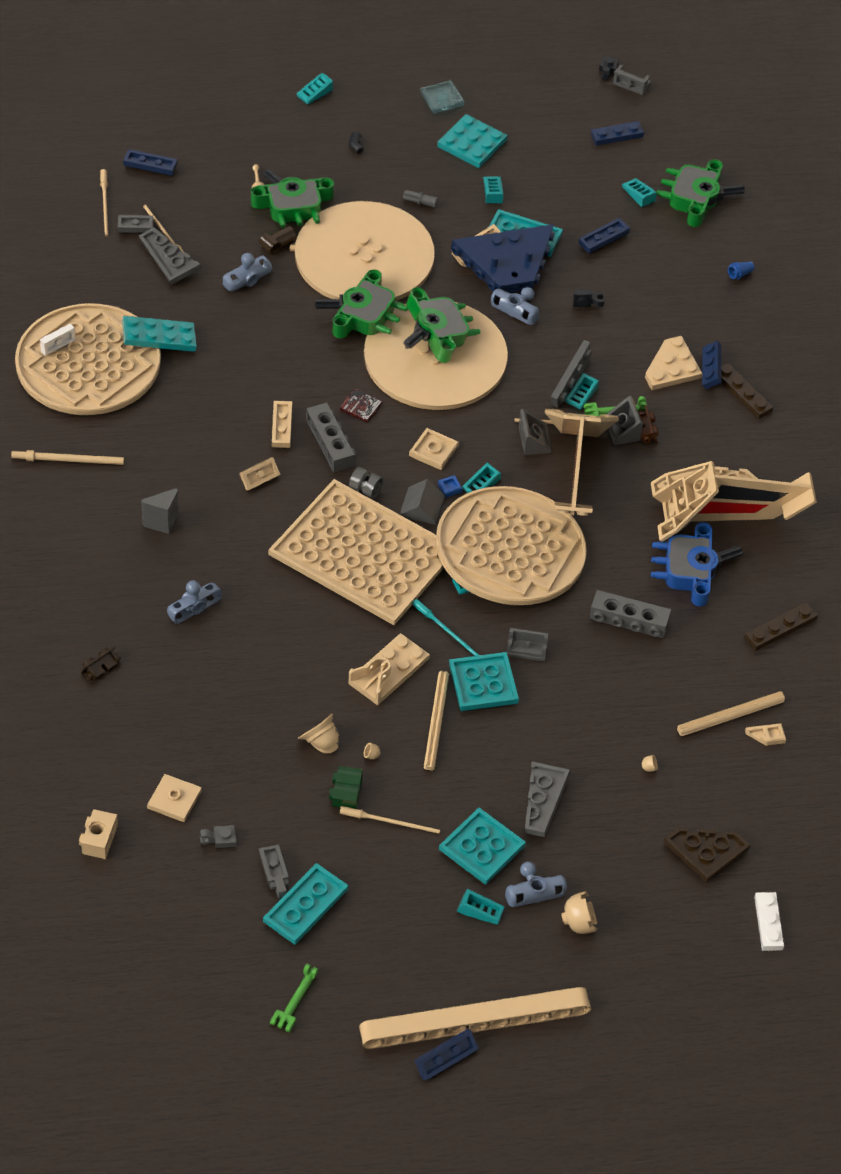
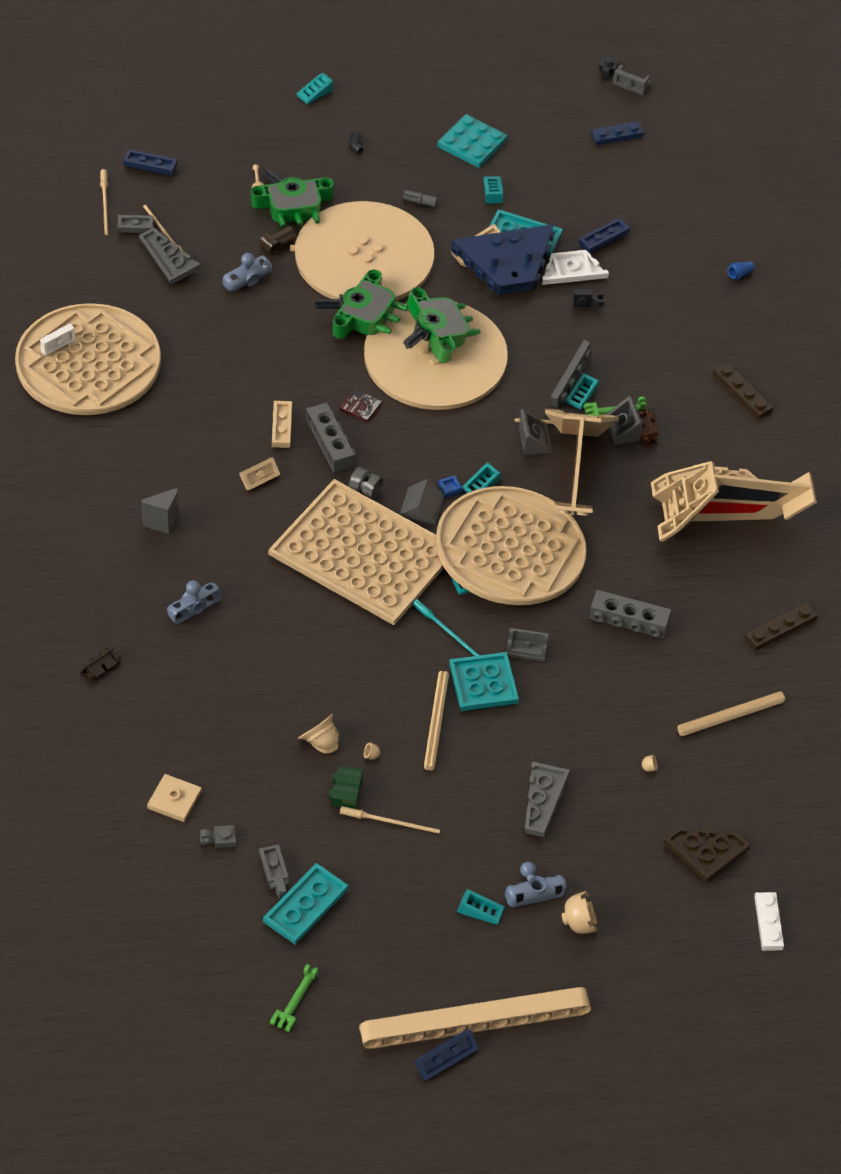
(31, 455): tan bar -> none
(98, 844): tan brick -> none
(159, 333): teal plate -> none
(388, 669): tan plate -> none
(434, 449): tan tile -> none
(442, 96): clear light blue plate -> none
(482, 846): teal plate -> none
(515, 304): sand blue piece -> none
(572, 267): none -> white wing
(643, 200): teal slope -> none
(672, 365): tan plate -> none
(692, 562): piece -> none
(697, 190): piece -> none
(711, 364): dark blue plate -> none
(767, 734): tan tile -> none

